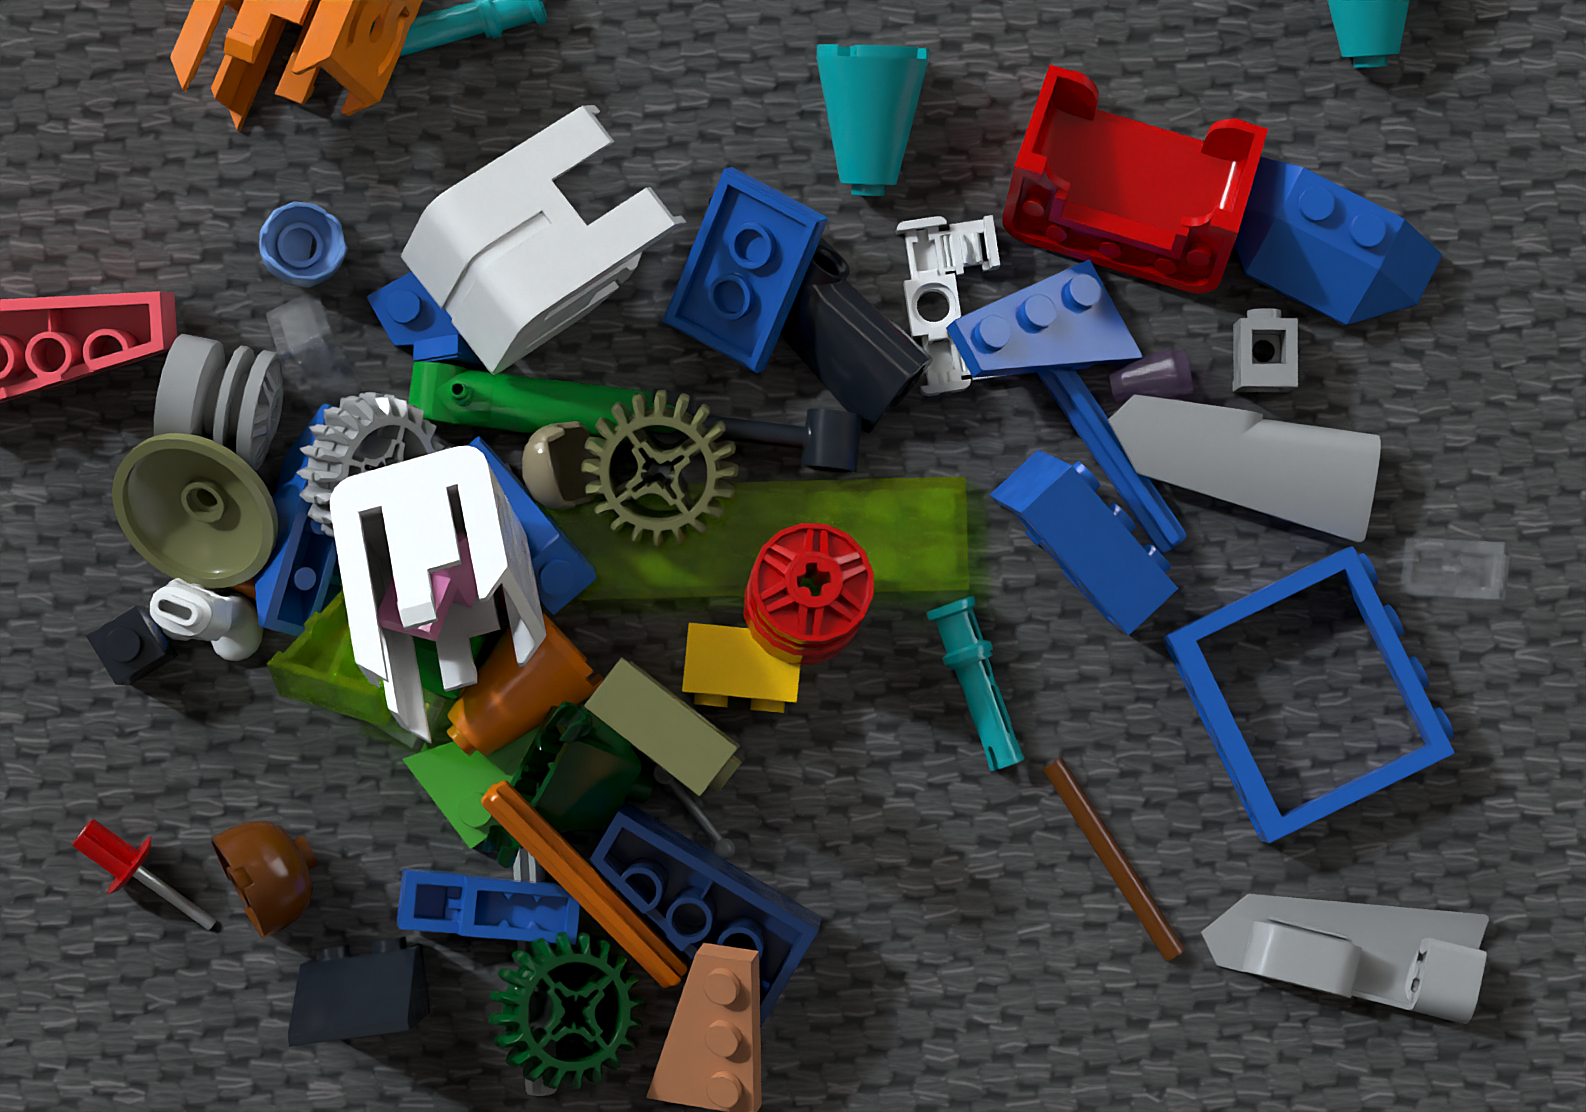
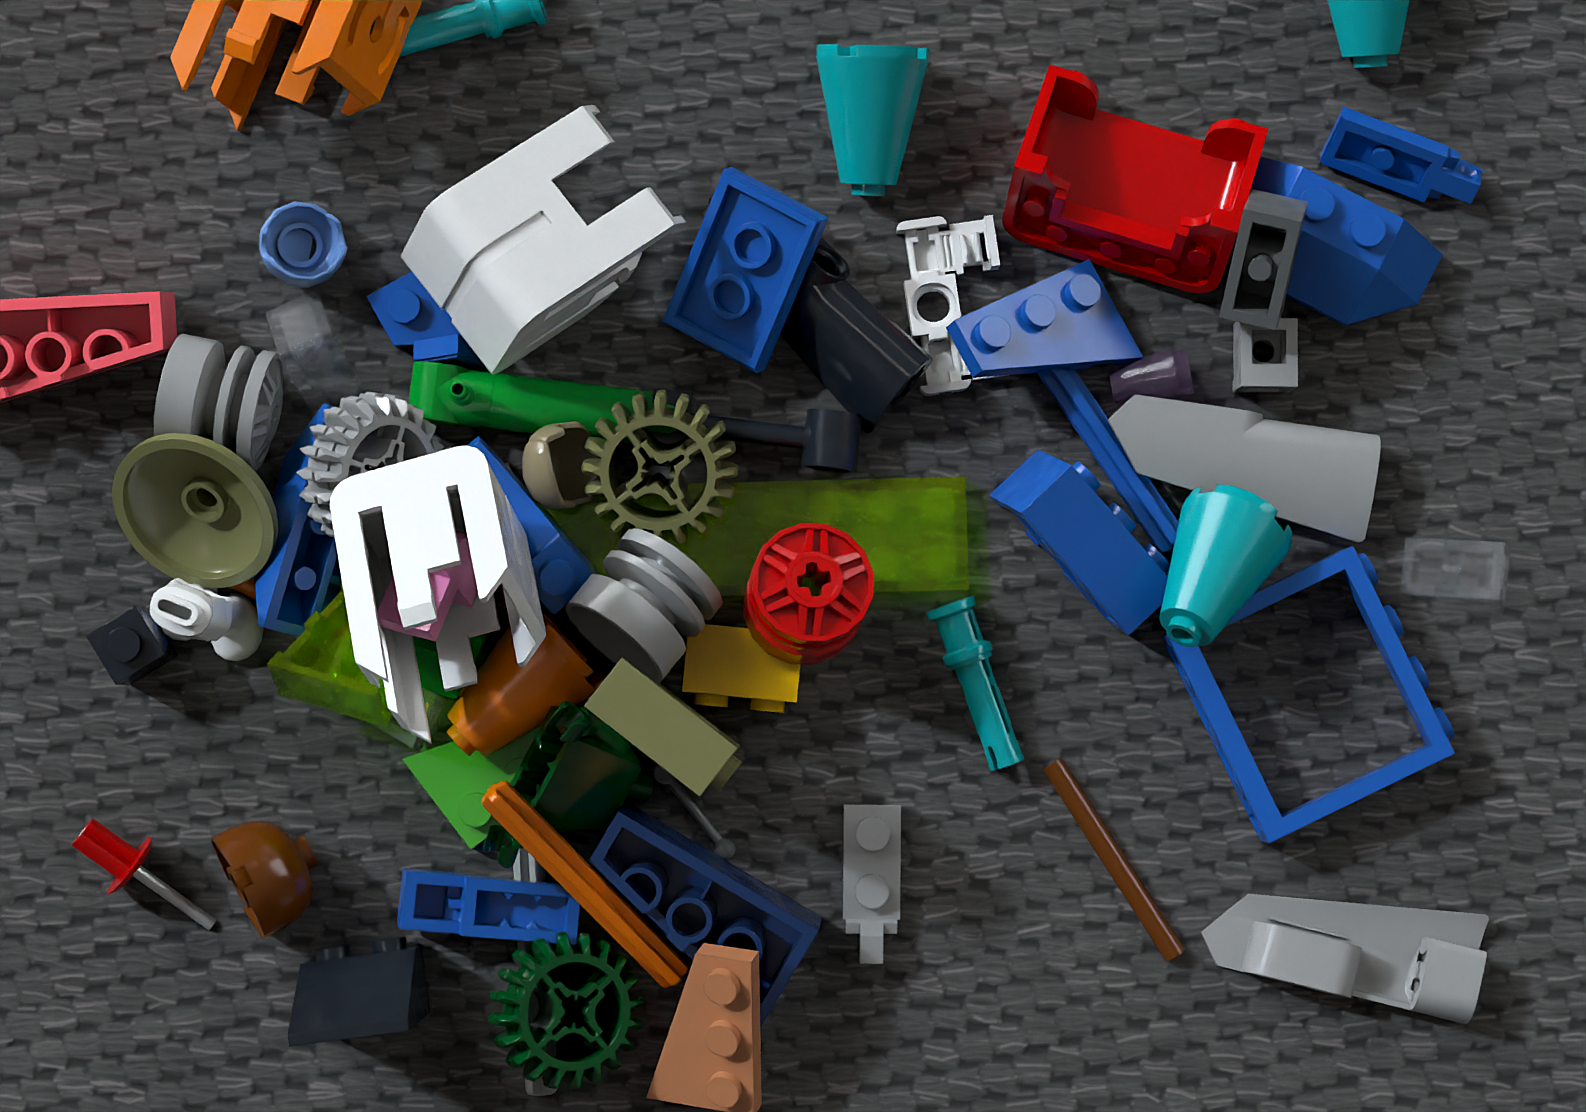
(644, 604): none -> light grey wheel
(871, 875): none -> light grey hinge
(1218, 561): none -> teal cone
(1263, 259): none -> dark grey brick
(1398, 159): none -> blue hinge

